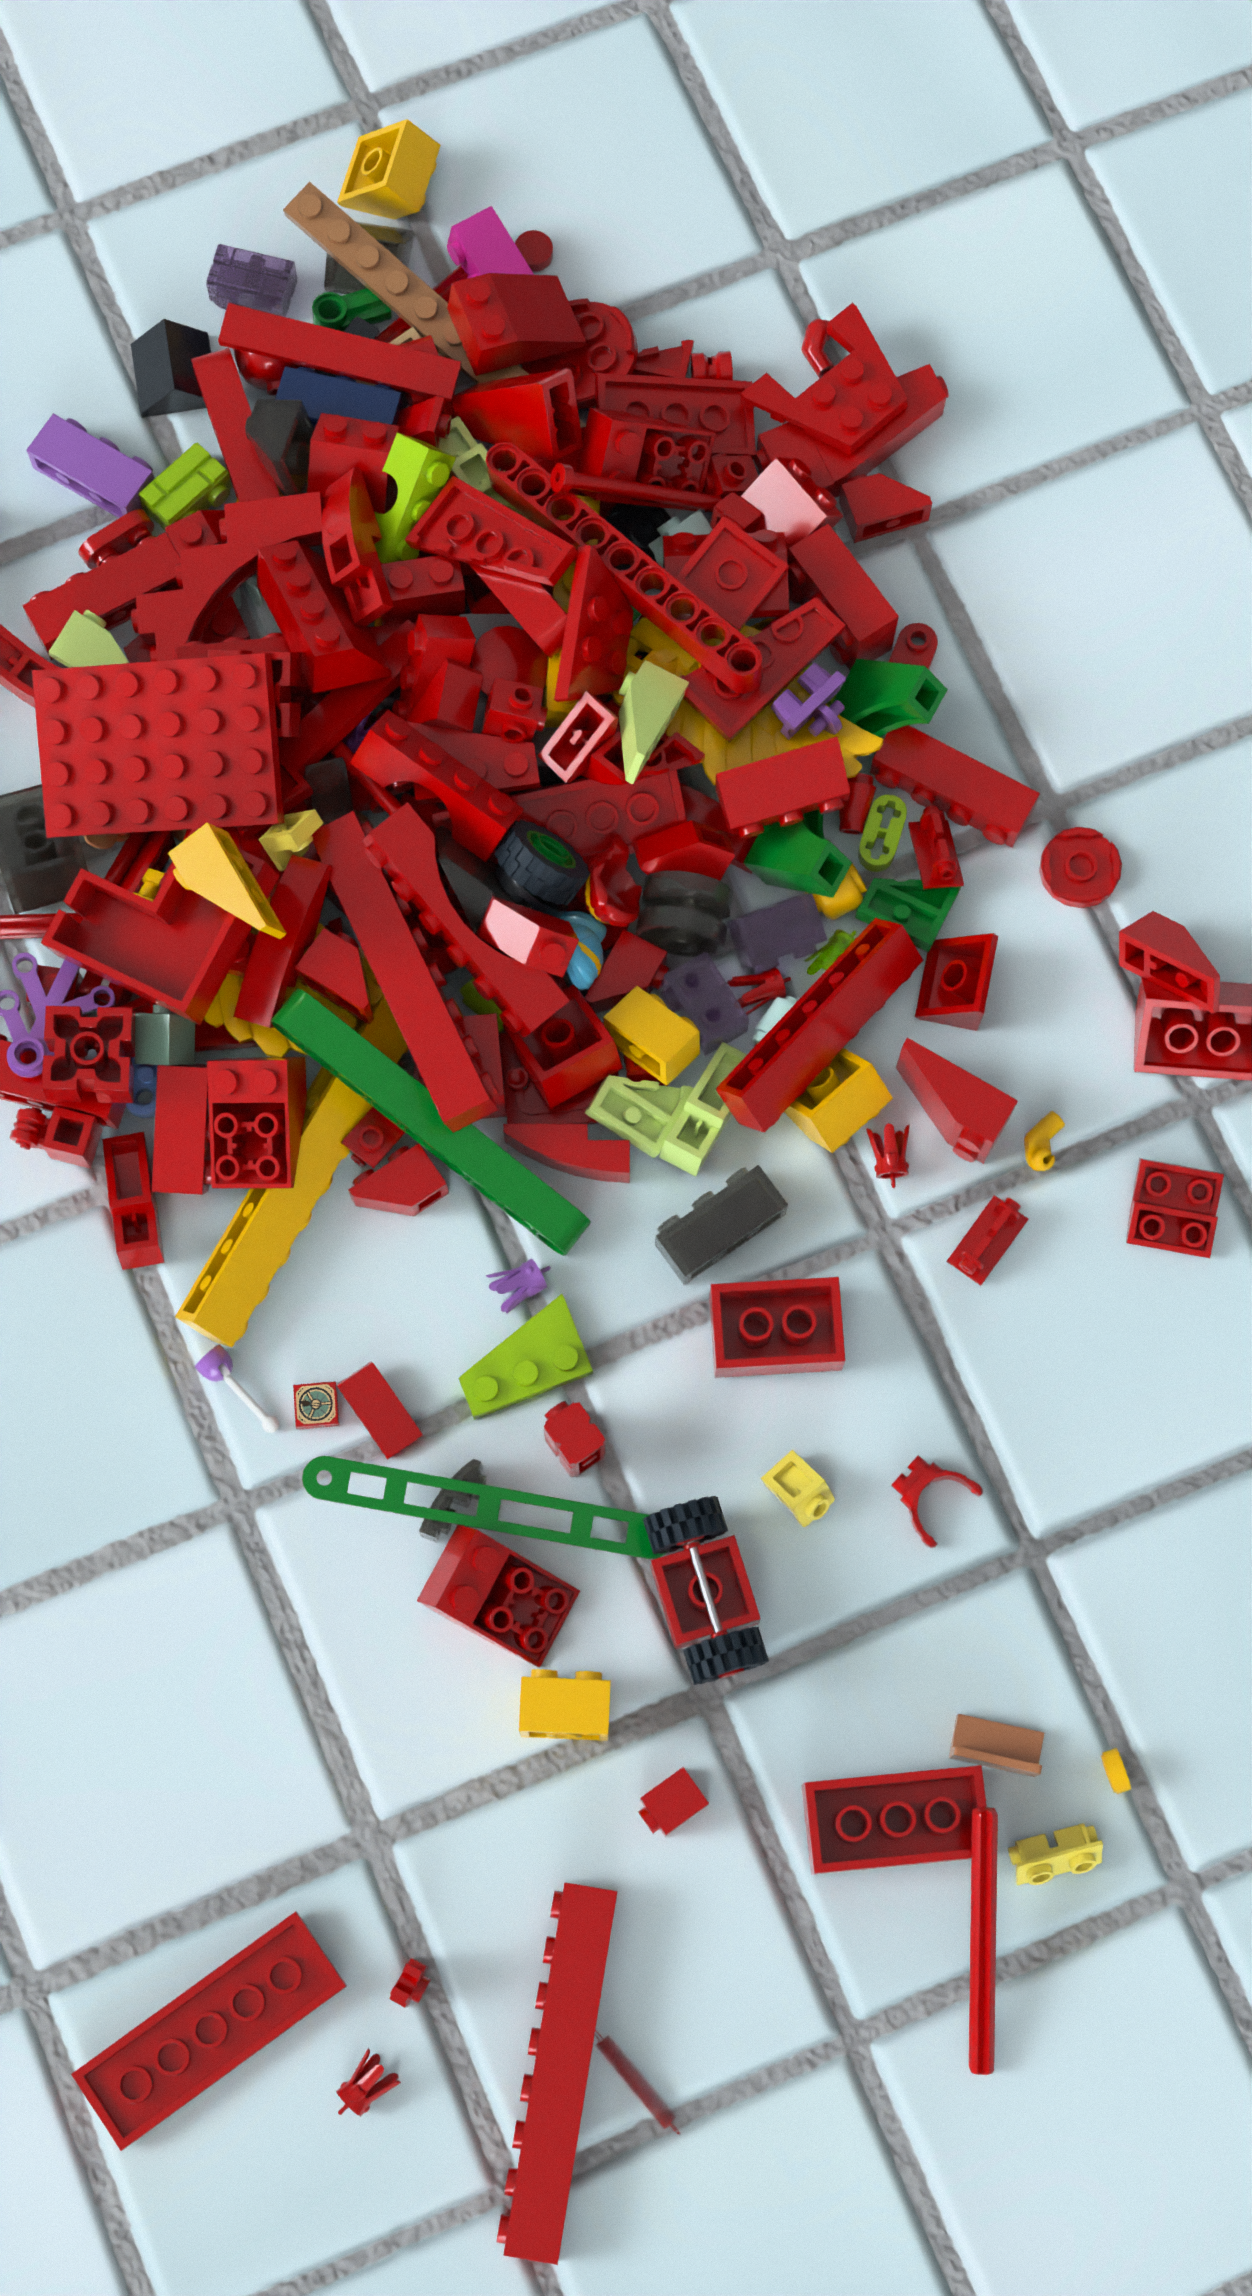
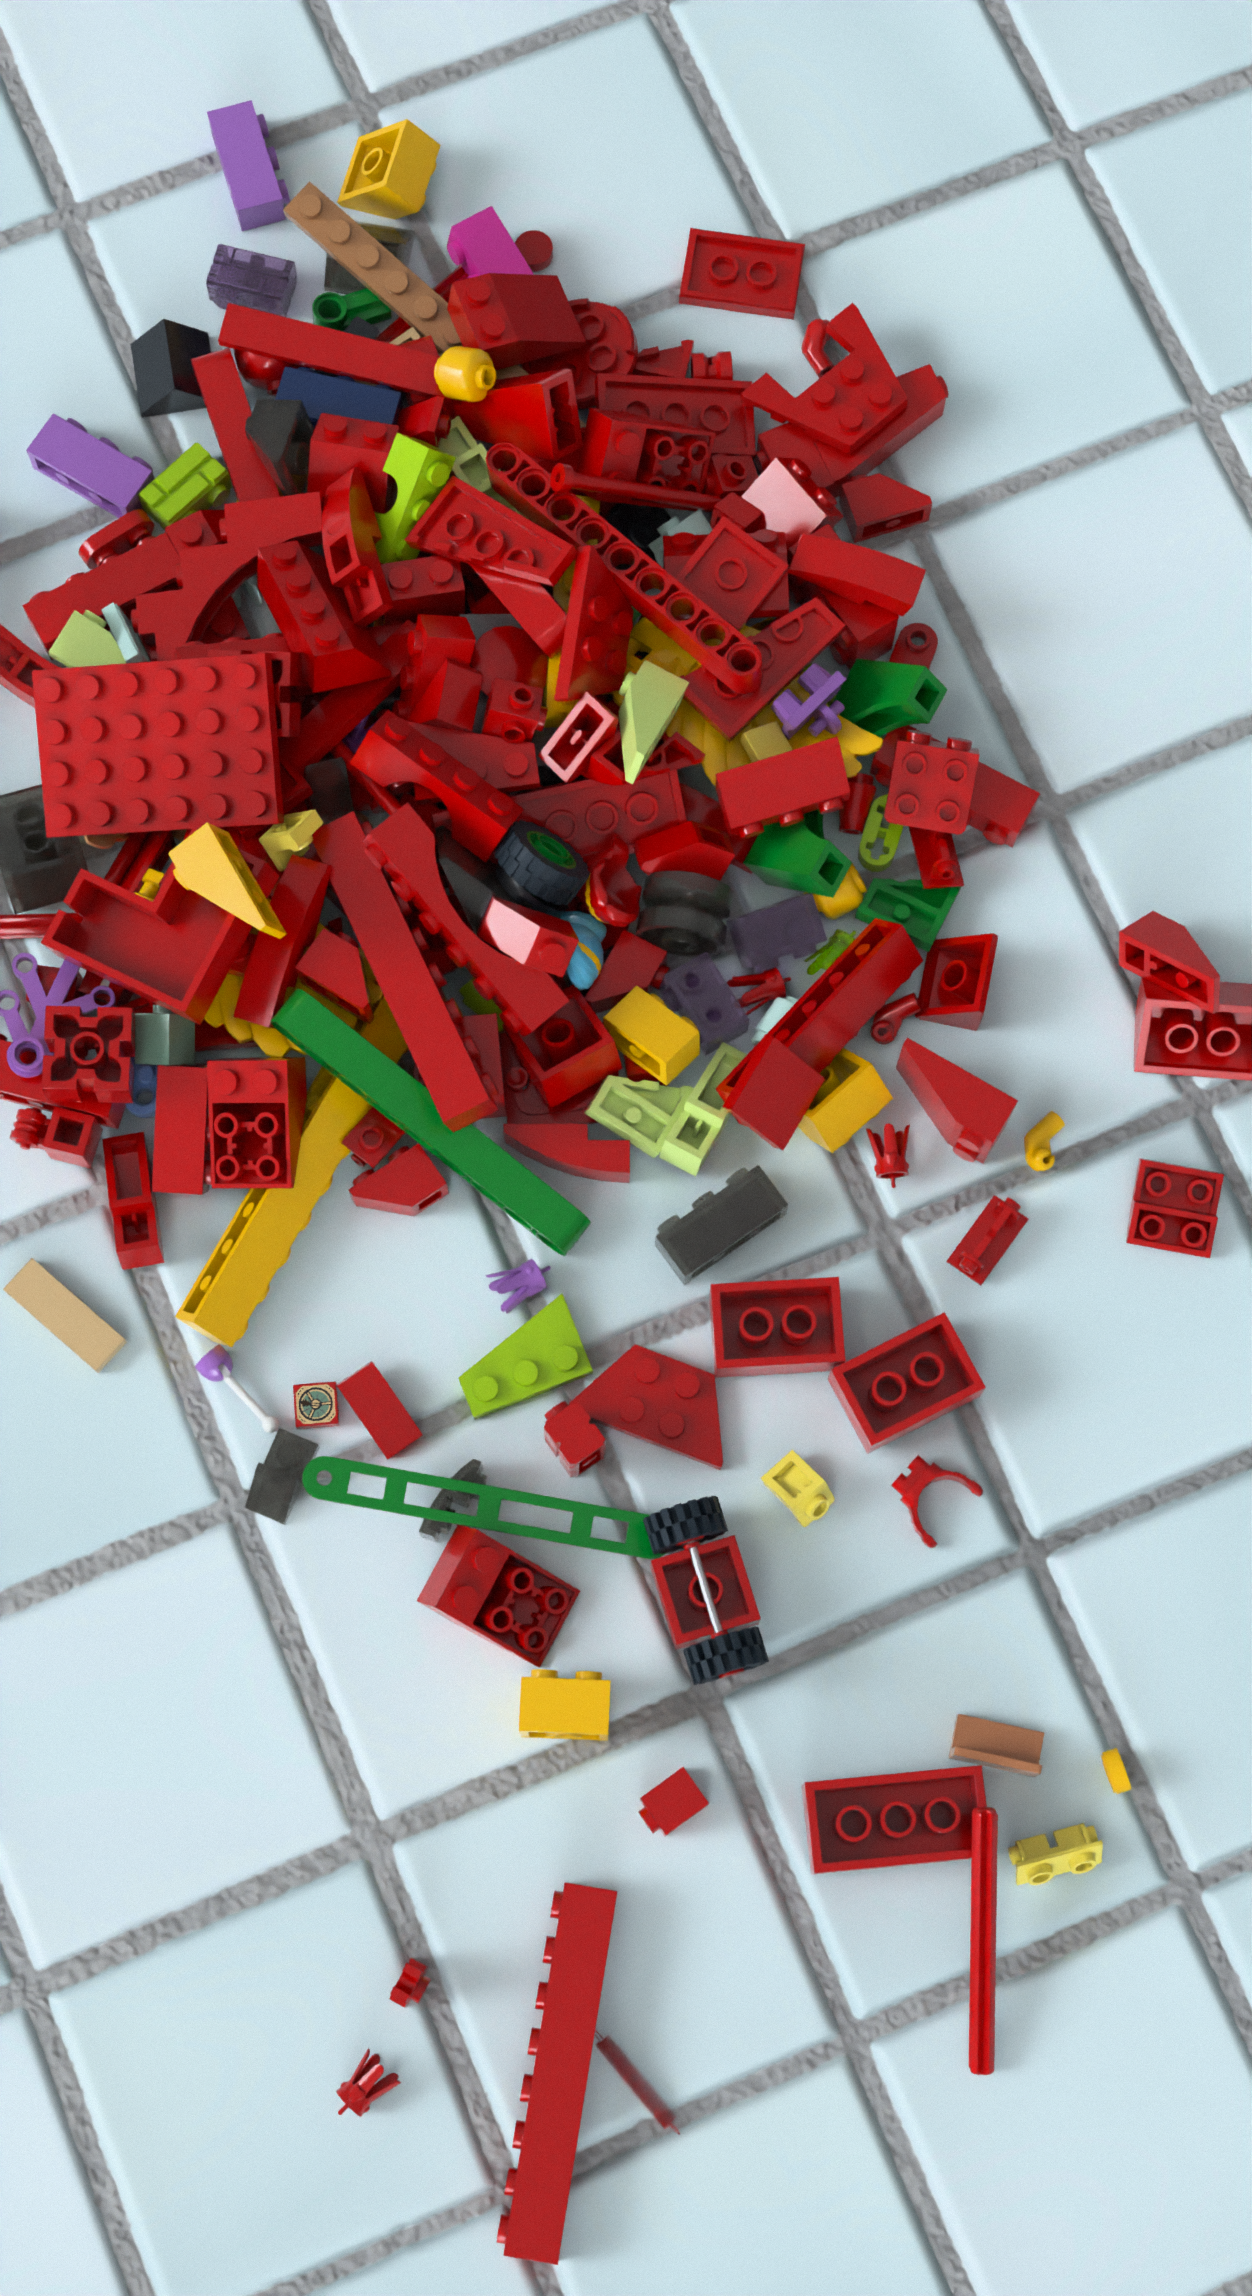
(65, 1315): none -> tan tile
(123, 632): none -> light aqua tile
(208, 2030): red plate -> none
(248, 165): none -> medium lavender brick
(280, 1476): none -> clear smoke slope
(465, 373): none -> yellow head
(659, 1404): none -> red wing
(741, 273): none -> red tile
(764, 742): none -> light yellow slope
(774, 1092): none -> red tile
(857, 573): none -> red slope
(890, 1017): none -> red arm
(906, 1382): none -> red brick
(931, 783): none -> red bracket
(1080, 867): red tile -> none

